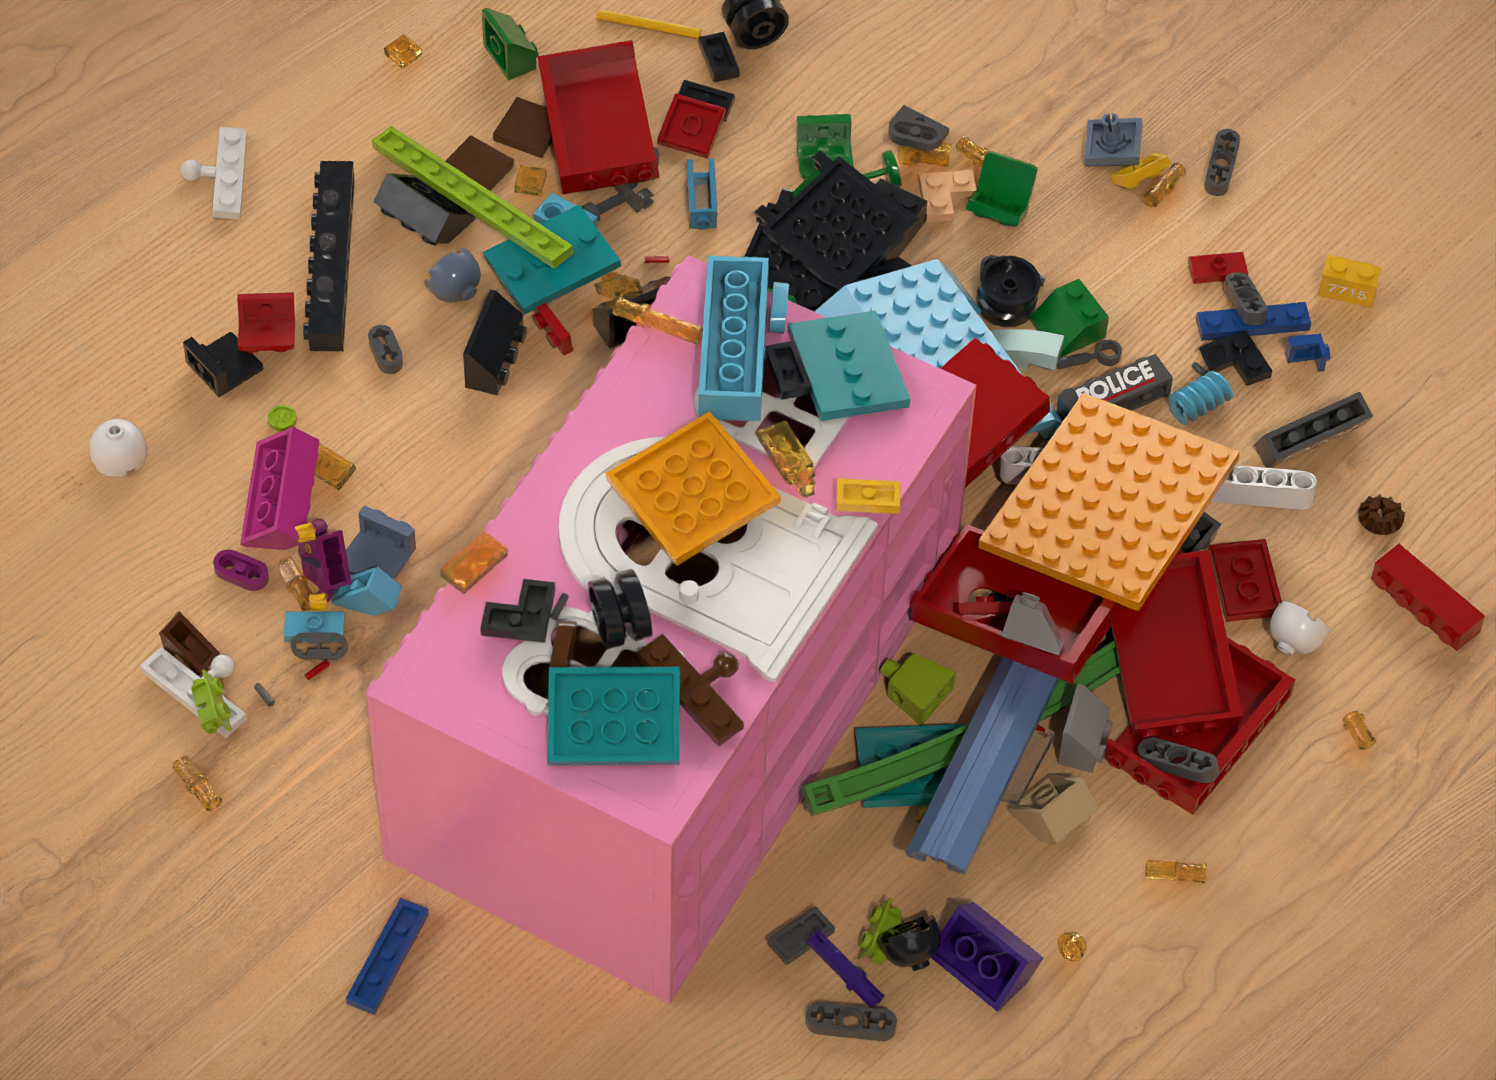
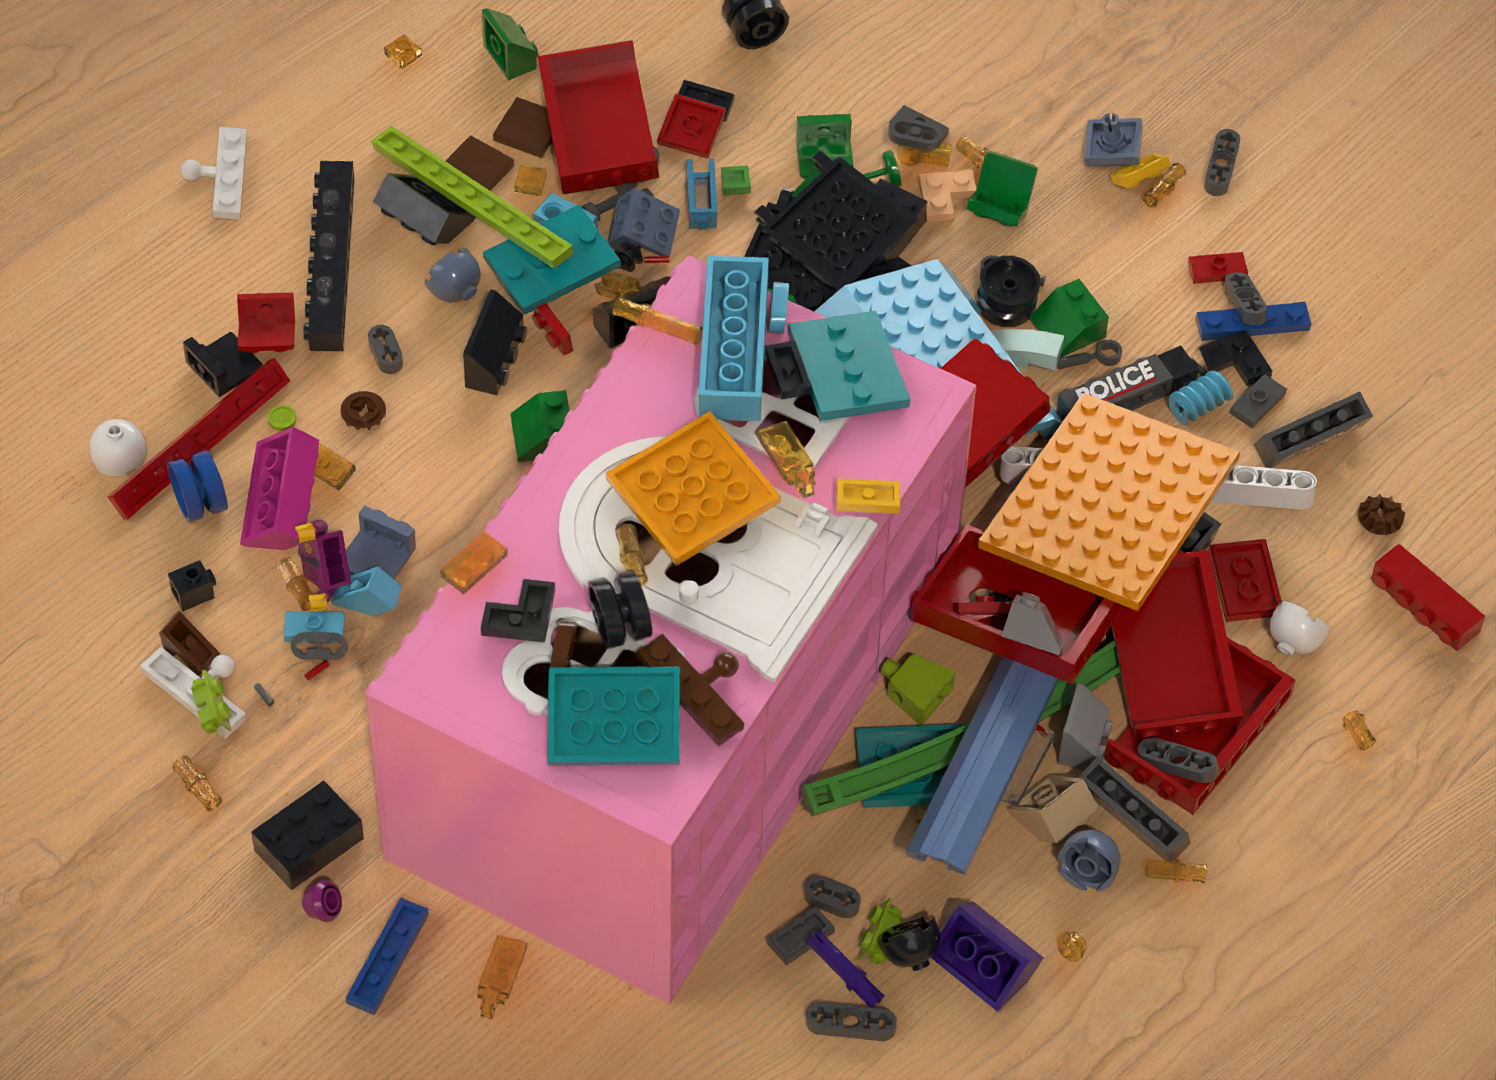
(192, 585): none -> black brick
(197, 486): none -> blue wheel
(199, 437): none -> red plate
(243, 570): magenta plate -> none
(307, 835): none -> black brick
(322, 901): none -> magenta cone
(356, 402): none -> reddish brown gear
(500, 974): none -> clear yellow hinge
(537, 421): none -> green slope
(559, 606): dark grey piece -> none
(629, 256): none -> black wheel
(631, 552): none -> clear yellow pin
(644, 222): none -> sand blue bracket
(647, 23): yellow bar -> none
(718, 57): black plate -> none
(735, 180): none -> bright green plate
(832, 897): none -> dark grey beam
(1089, 860): none -> sand blue cylinder
(1135, 811): none -> dark grey brick
(1180, 366): none -> black brick
(1258, 401): none -> dark grey plate
(1308, 348): blue bracket -> none
(1349, 281): yellow brick -> none

